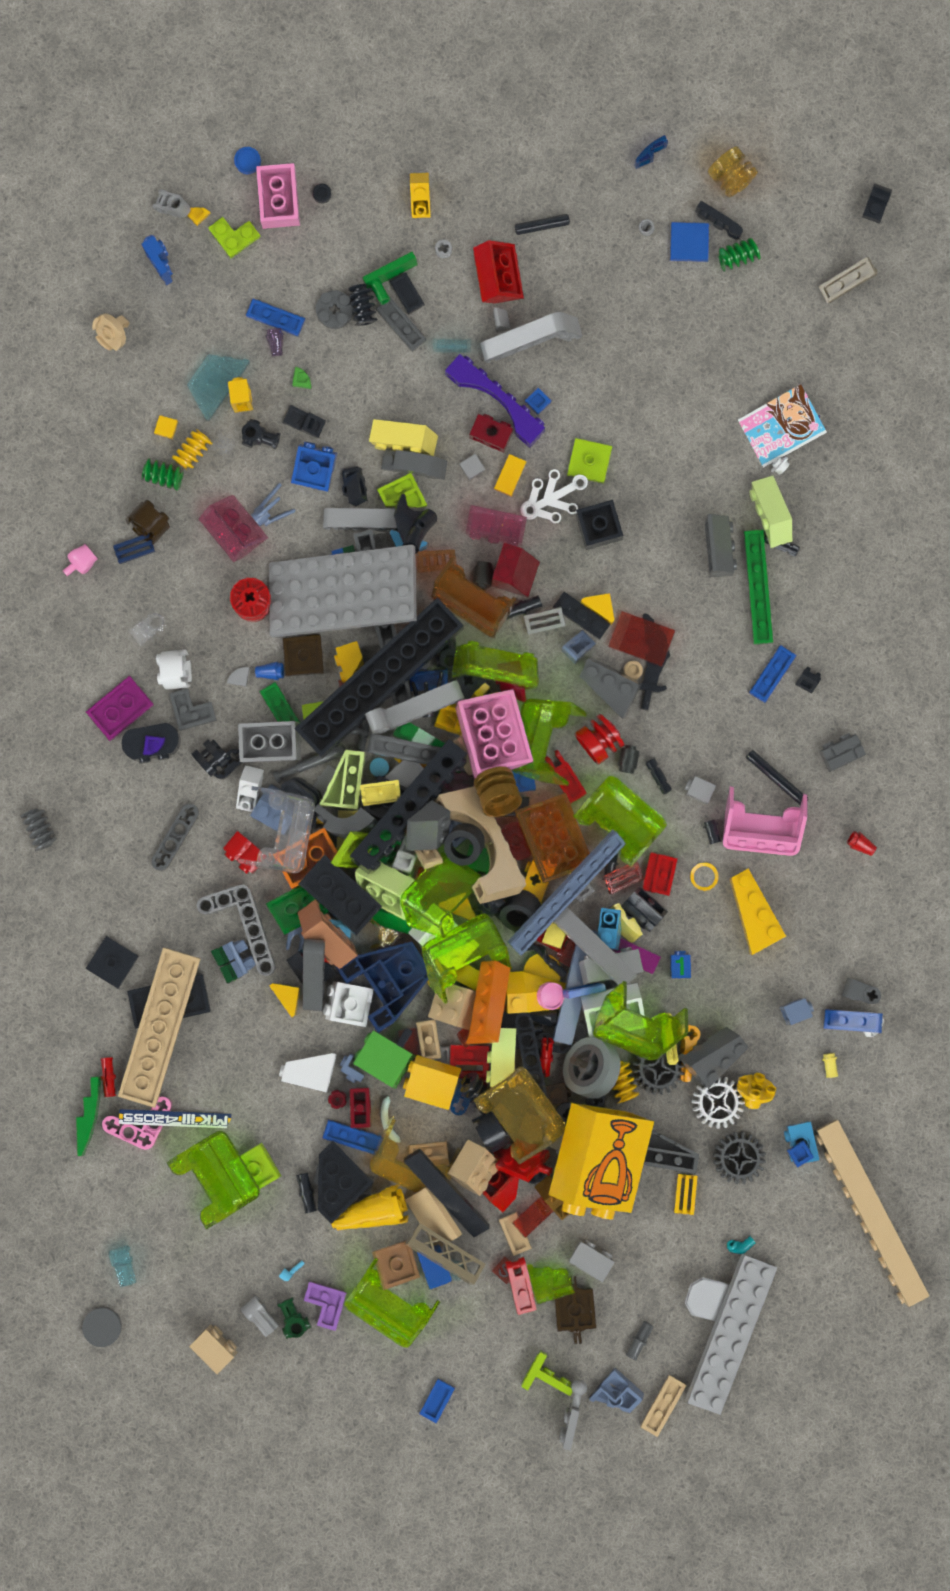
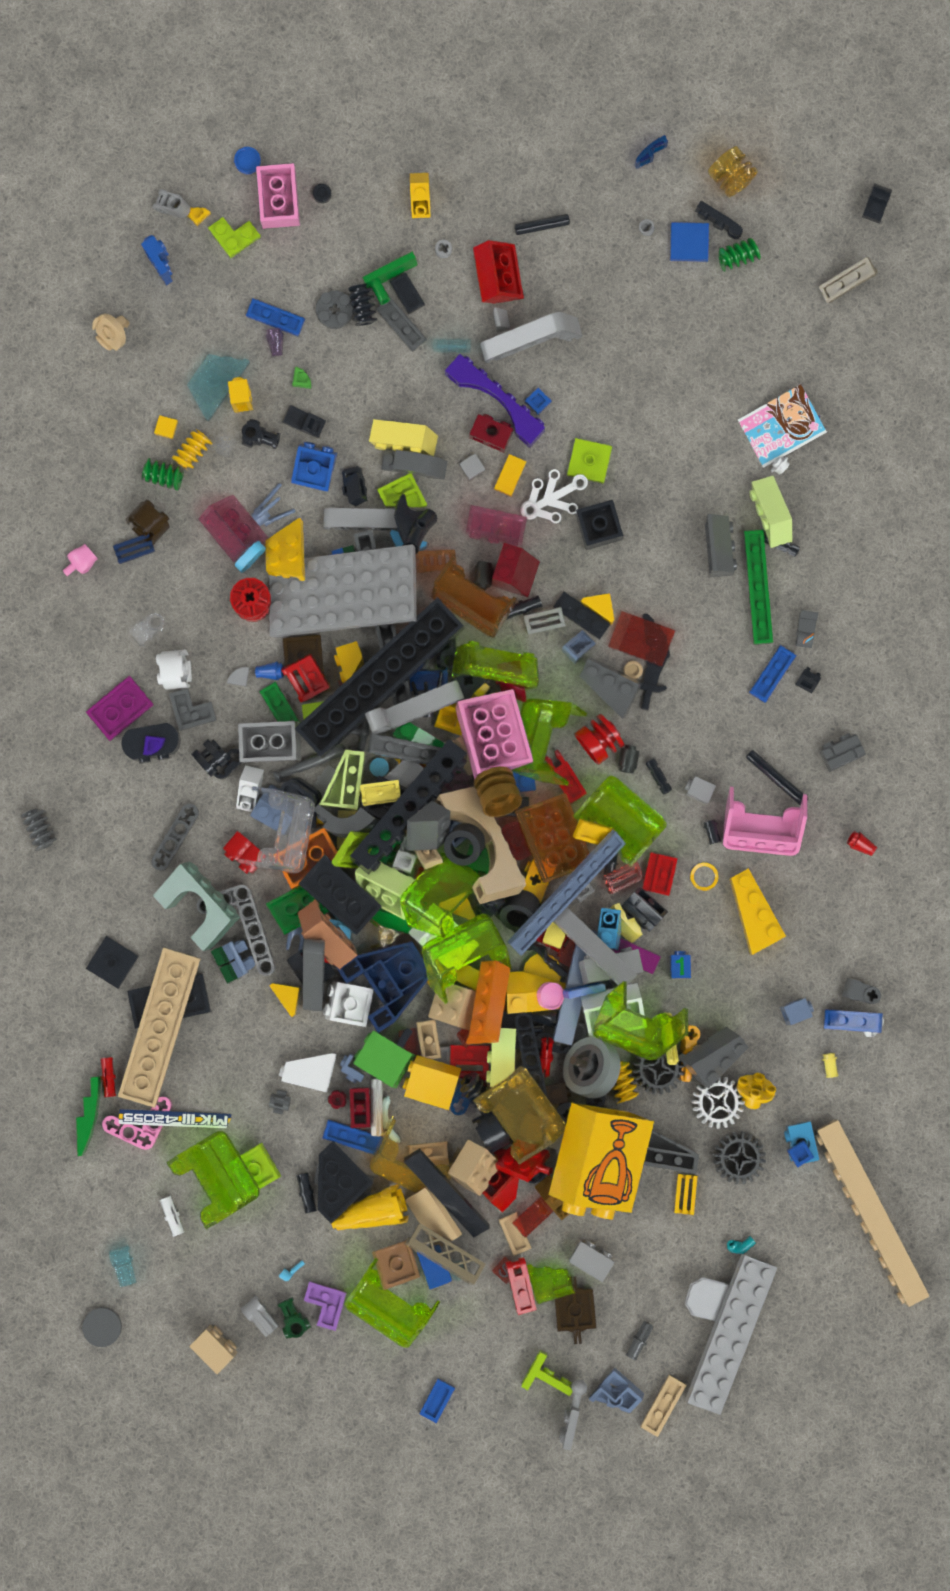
(171, 1216): none -> white pin
(219, 915): none -> arch
(250, 556): none -> medium azure beam
(279, 1102): none -> dark grey gear
(286, 552): none -> yellow wing
(311, 676): none -> red plate
(376, 1107): none -> white axle
(591, 831): none -> yellow tile
(806, 628): none -> dark grey leg

